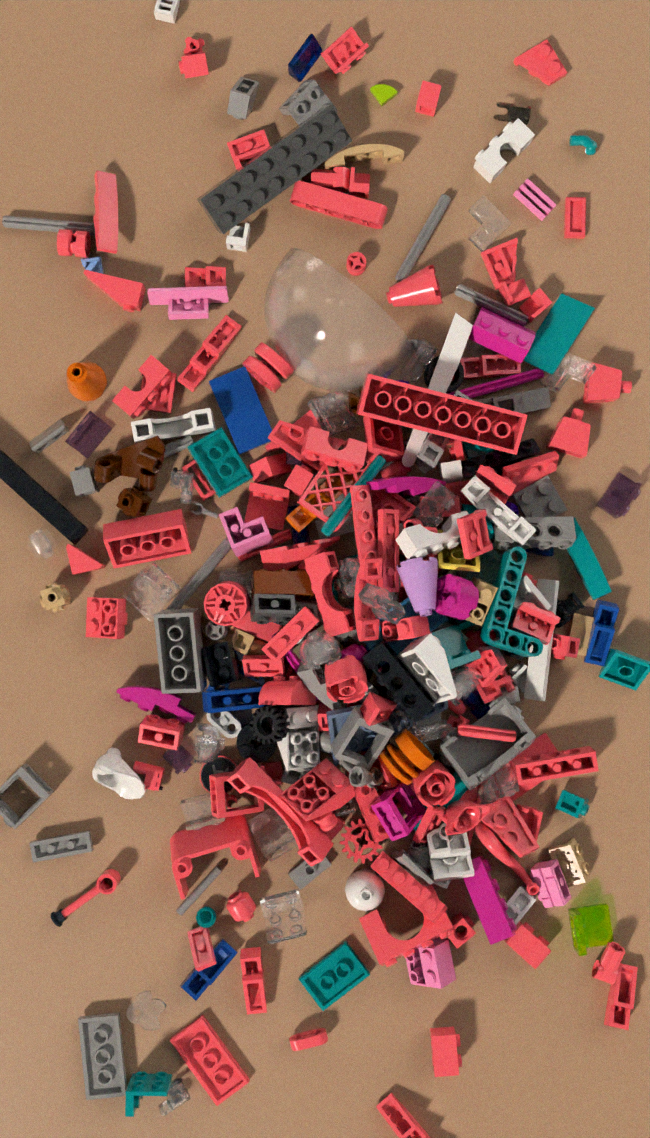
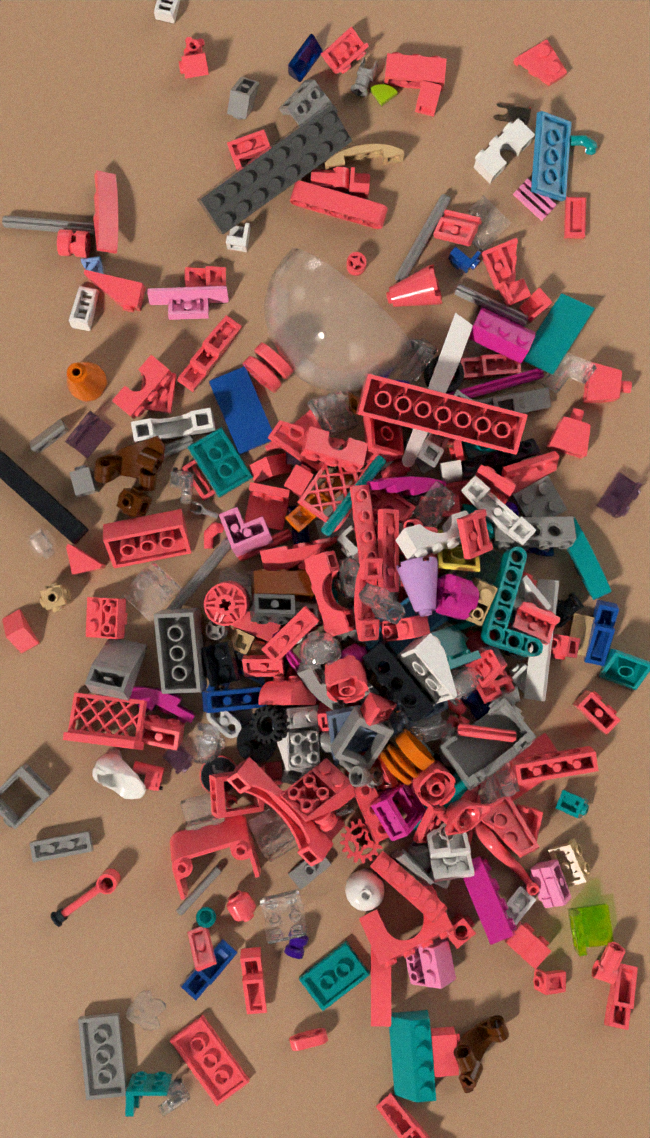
(19, 631): none -> coral slope
(80, 320): none -> white slope
(108, 738): none -> coral fence
(116, 668): none -> light grey slope
(209, 534): none -> coral arm
(296, 947): none -> dark purple wheel
(348, 547): none -> white bracket
(364, 77): none -> light grey piece
(380, 993): none -> coral slope
(411, 70): none -> coral brick
(412, 1056): none -> teal slope
(457, 227): none -> coral plate
(460, 260): none -> blue bracket
(473, 1046): none -> reddish brown panel
(550, 981): none -> coral bracket
(551, 156): none -> dark azure tile
(599, 714): none -> coral brick

